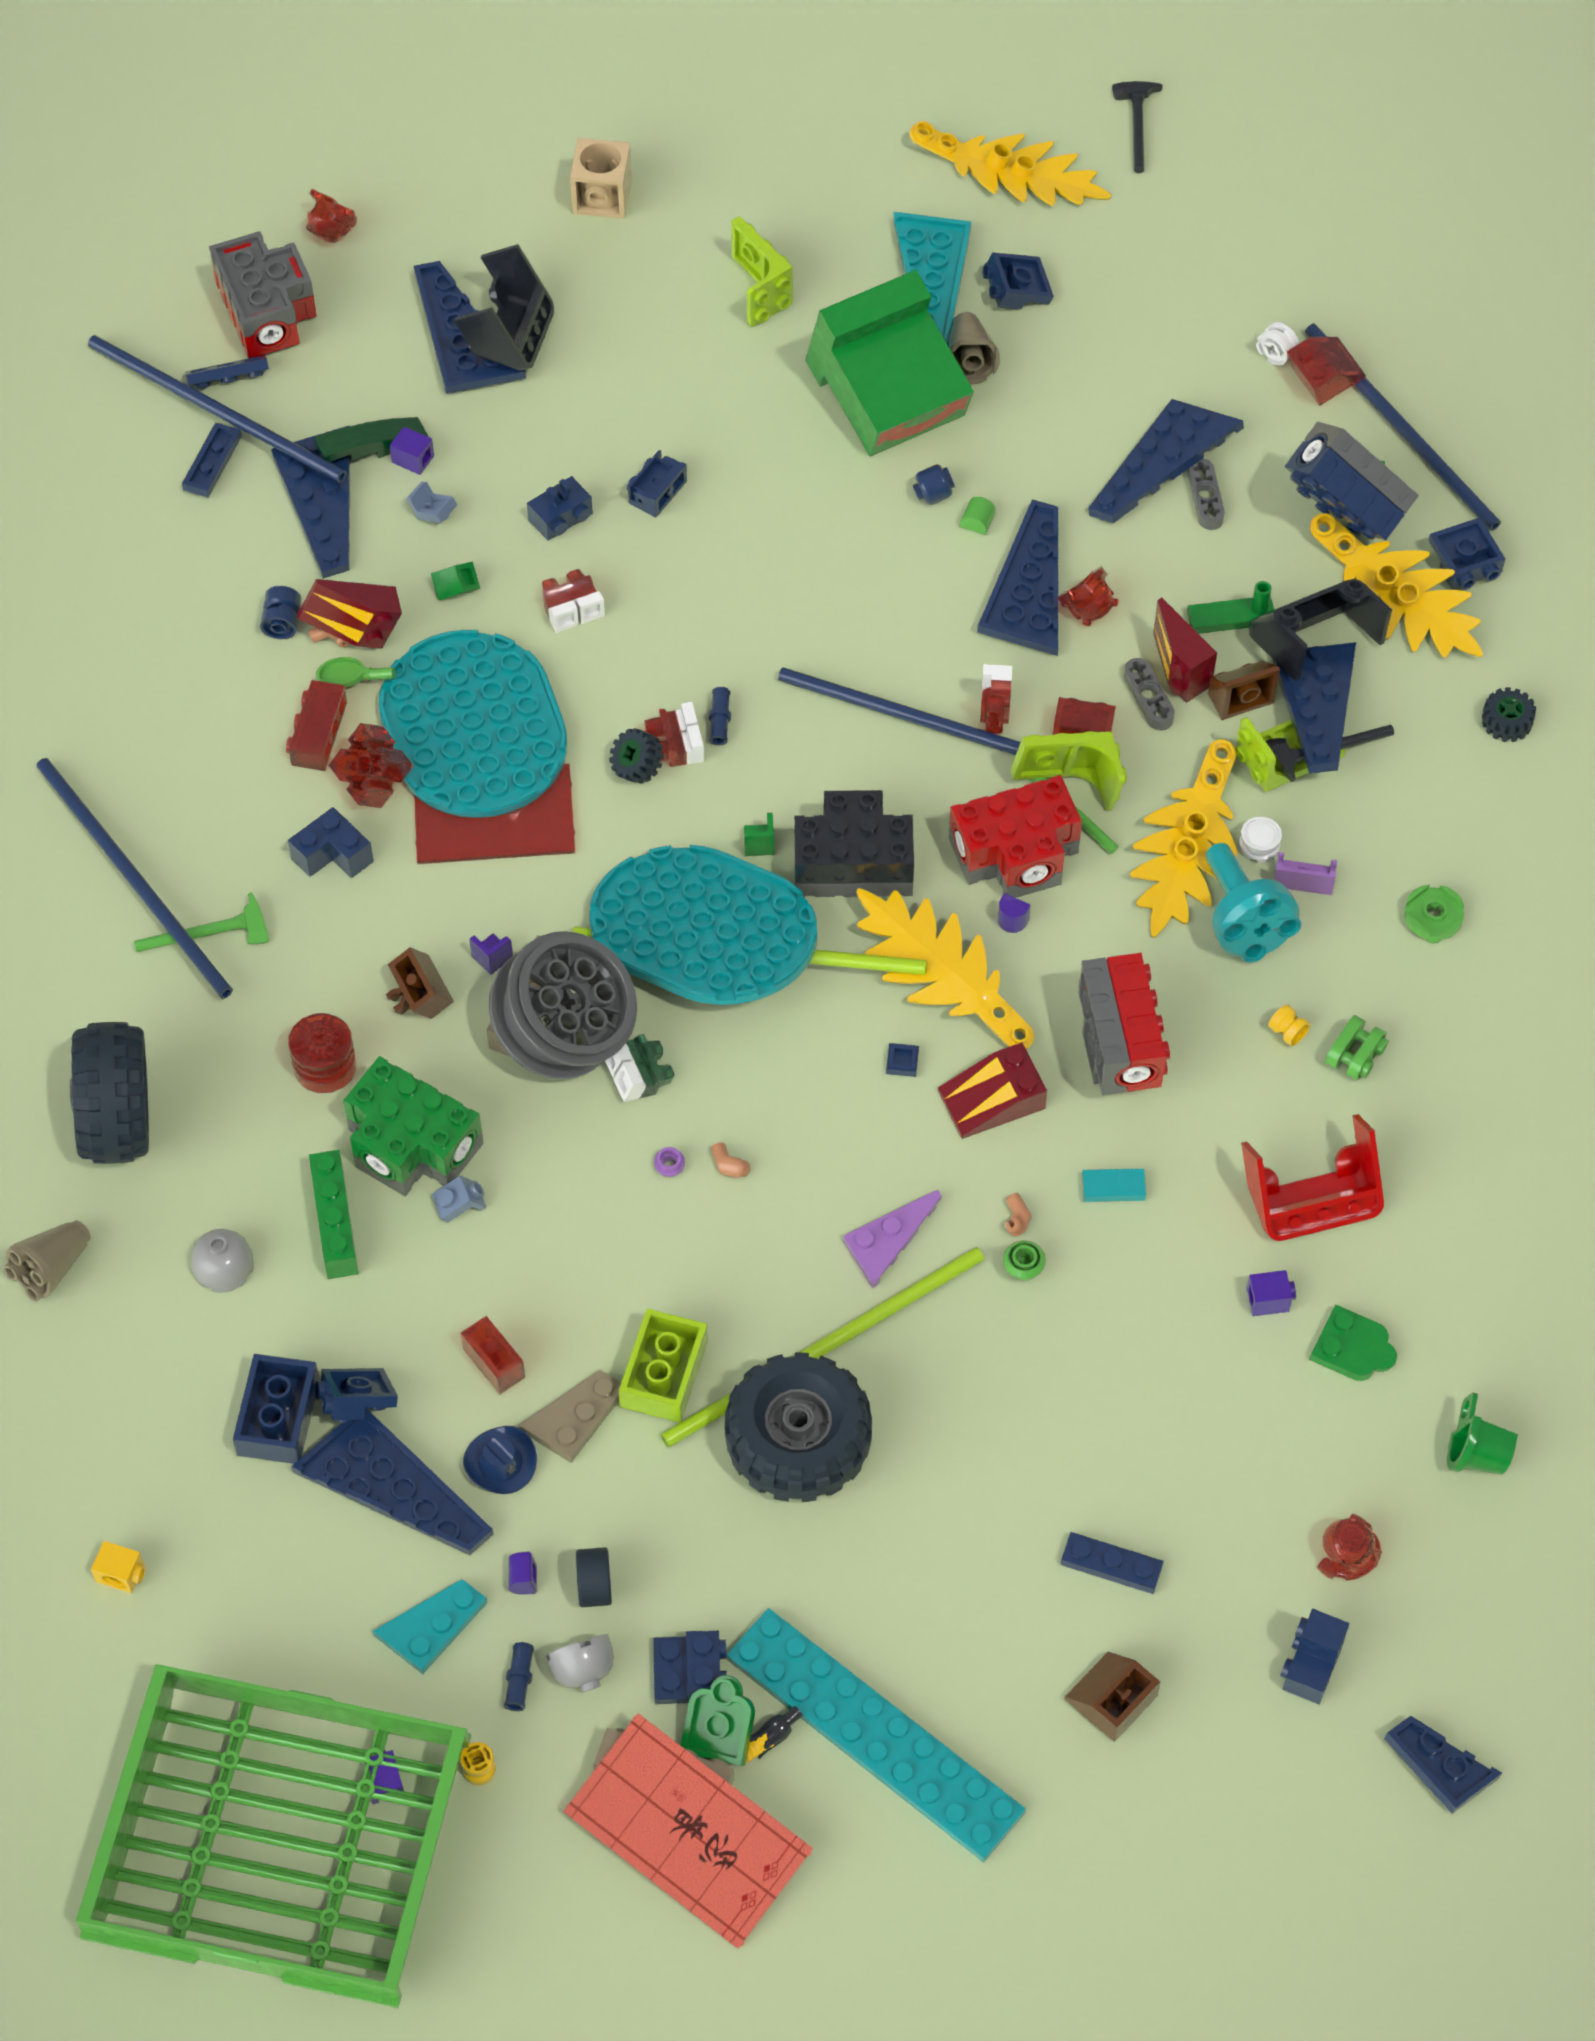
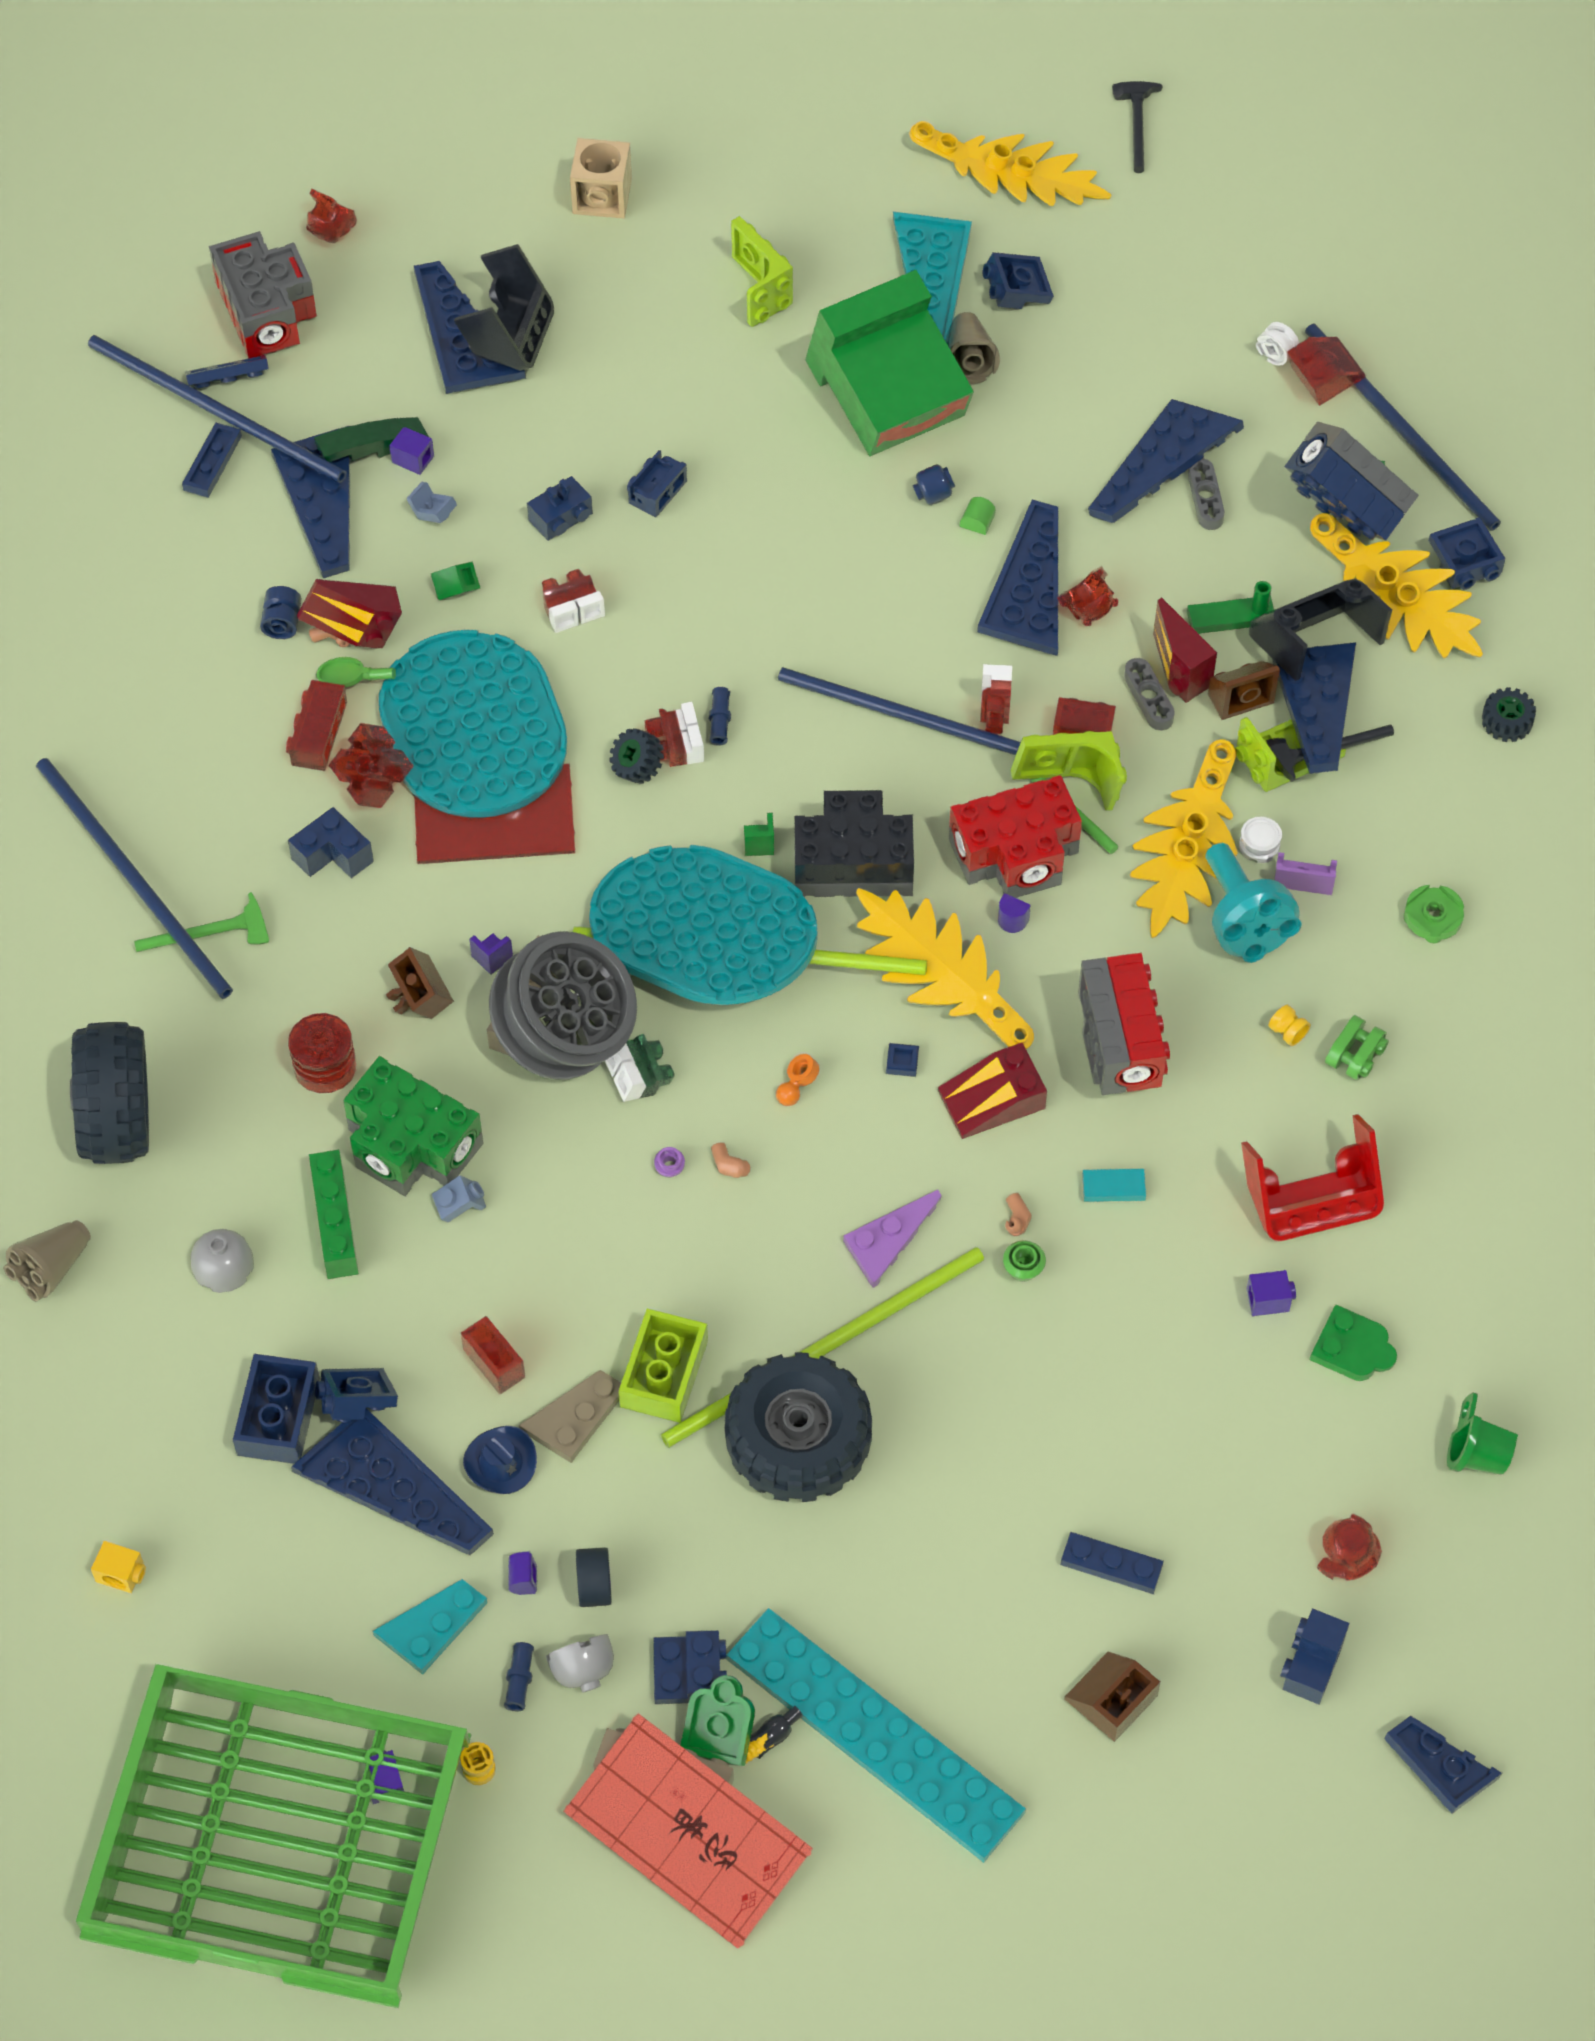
(802, 1072): none -> orange plate

